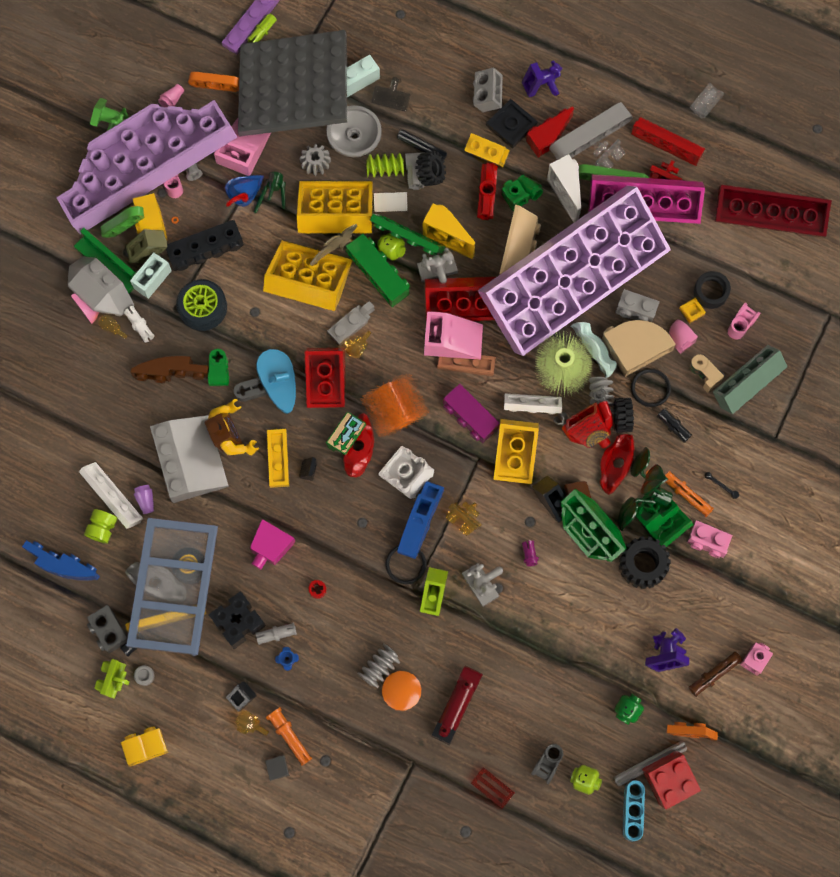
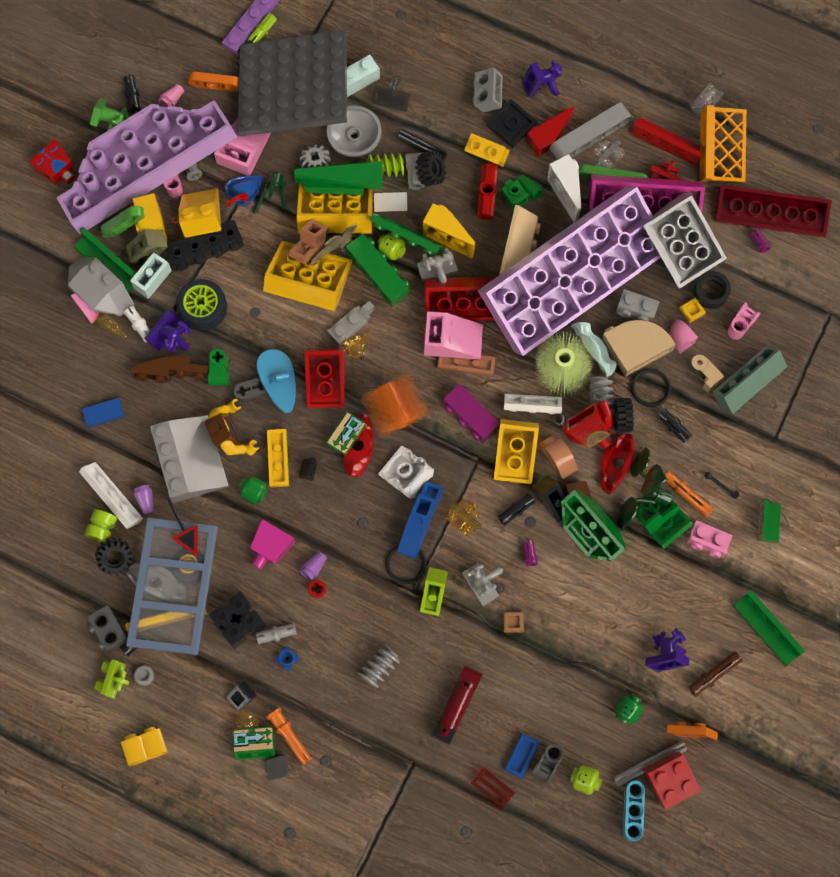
(53, 164): none -> red torso
(65, 567): blue slope -> none
(103, 412): none -> blue tile
(108, 546): none -> black tyre
(132, 94): none -> black pin
(167, 333): none -> dark purple piece
(188, 537): none -> piece
(200, 213): none -> yellow slope
(253, 489): none -> green head
(253, 743): none -> panel
(311, 242): none -> nougat brick
(312, 567): none -> medium lavender cone
(341, 179): none -> green wedge
(401, 690): orange dish -> none
(513, 622): none -> medium nougat tile
(516, 509): none -> black pin
(521, 756): none -> blue tile
(559, 456): none -> nougat brick
(649, 547): black tyre -> none
(684, 240): none -> light grey slope
(708, 142): none -> light orange fence
(757, 658): bright pink brick -> none
(760, 241): none -> magenta pin
(768, 628): none -> green fence
(769, 522): none -> green panel

